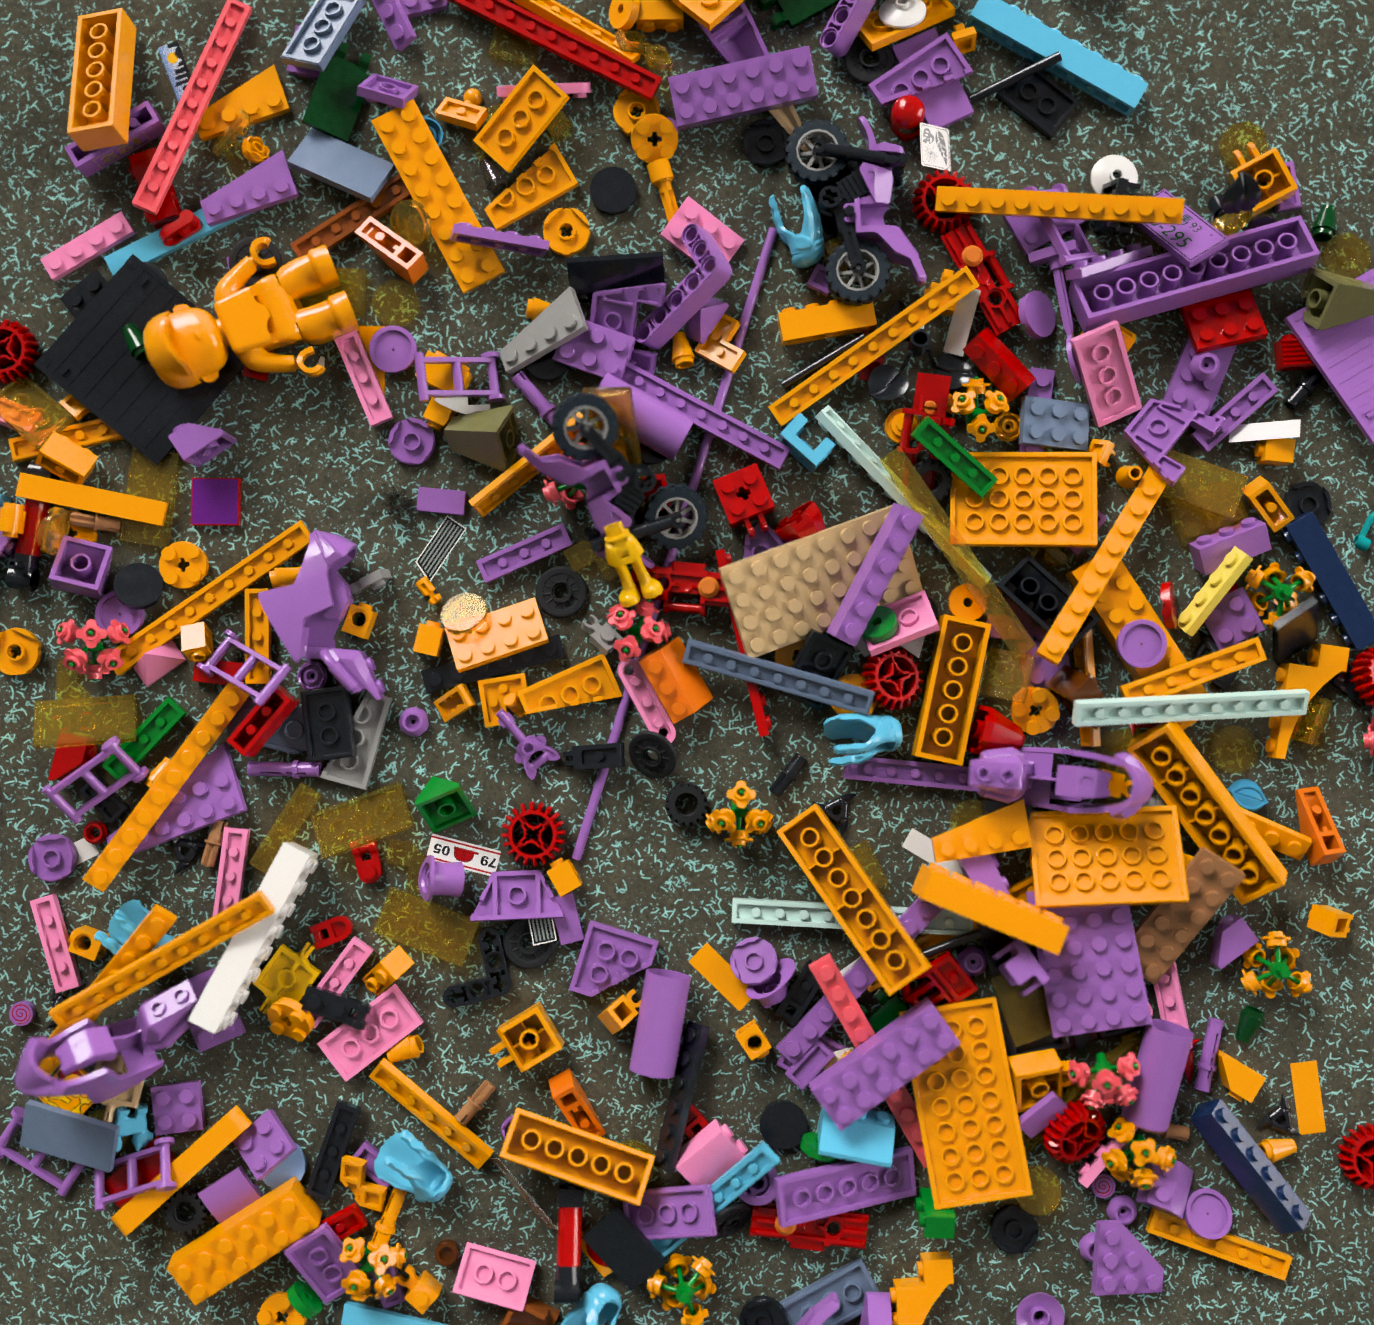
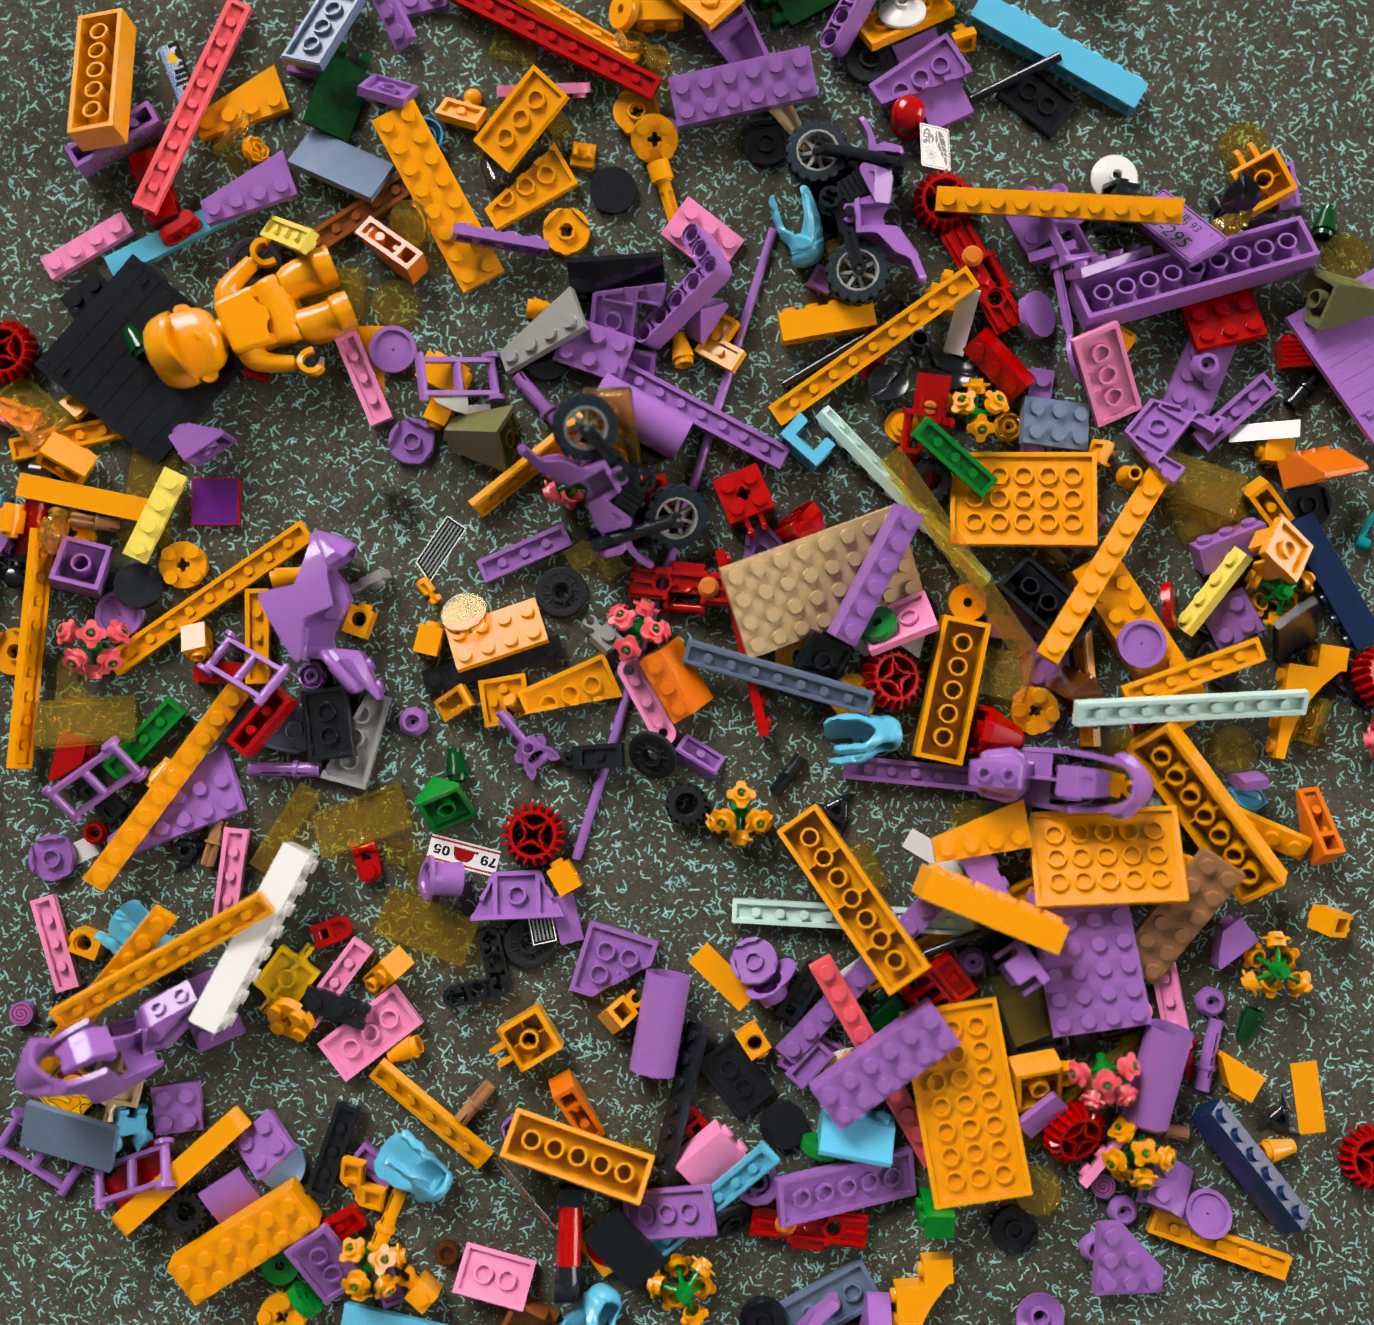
(29, 654): none -> light orange plate
(155, 515): none -> light yellow plate
(159, 662): bright pink slope -> none
(276, 1274): none -> green piece
(290, 235): none -> light yellow plate
(441, 501): medium lavender tile -> none
(455, 765): none -> dark green cone
(583, 156): none -> light orange tile
(621, 550): yellow piece -> none
(699, 757): none -> medium lavender slope
(735, 1076): none -> black tile
(1202, 998): none -> medium lavender plate
(1248, 780): none -> medium lavender slope
(1282, 551): none -> light orange panel
(1317, 466): none -> orange slope

